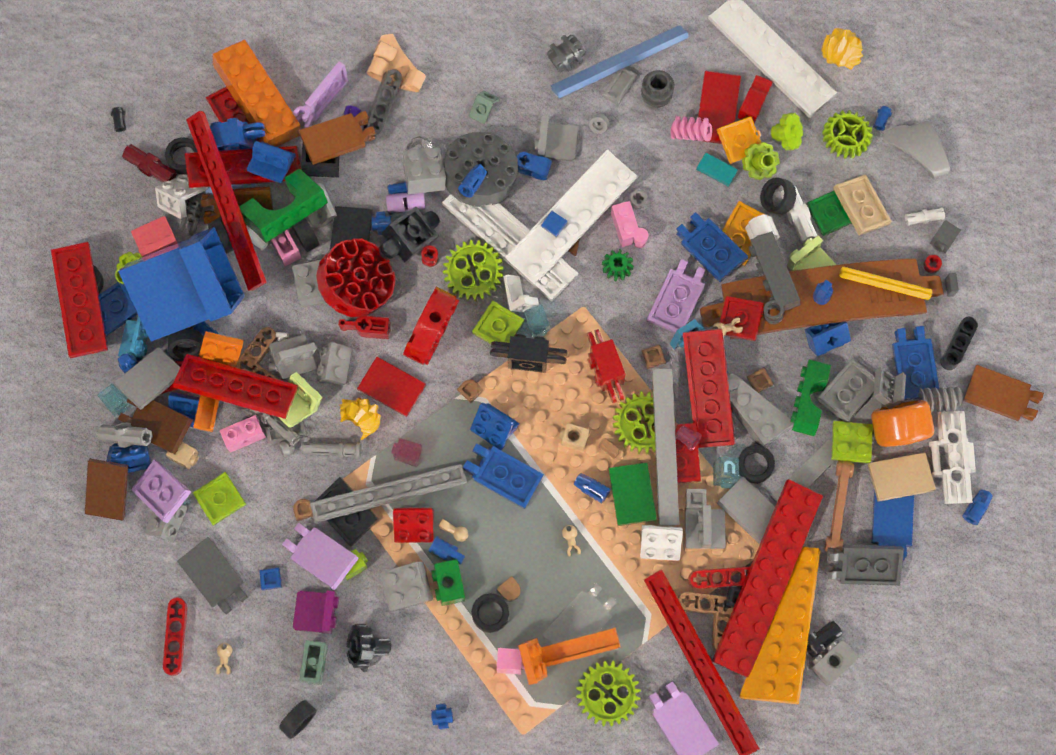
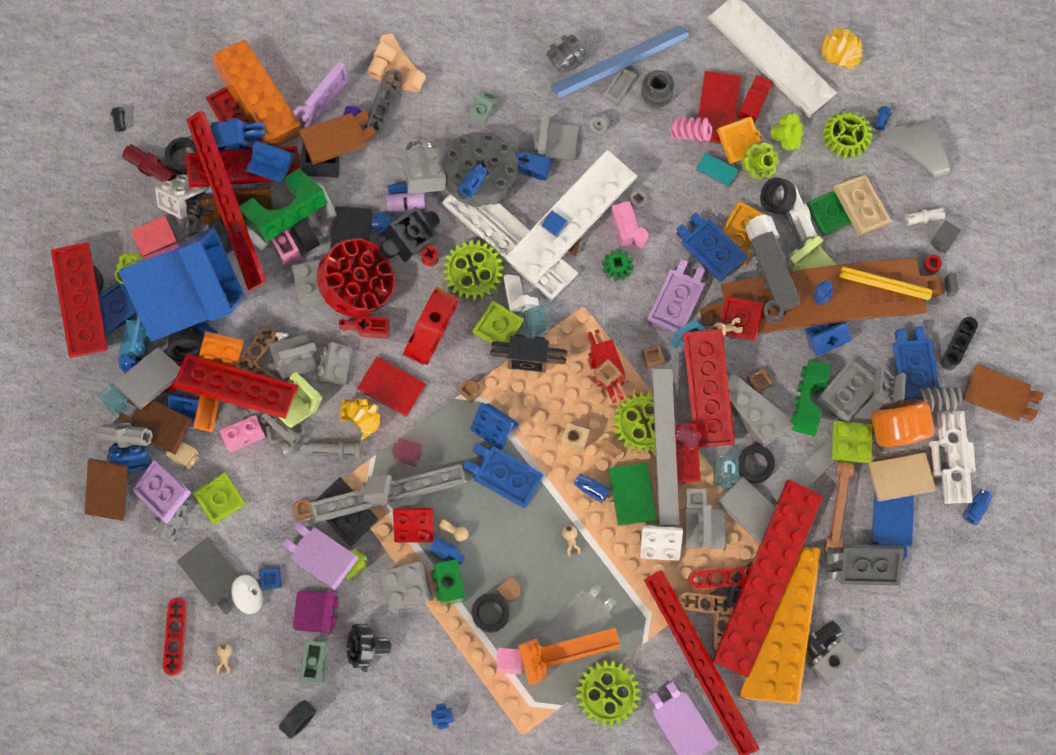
(247, 594): none -> white dish
(377, 489): none -> light grey slope
(607, 373): none -> medium nougat tile

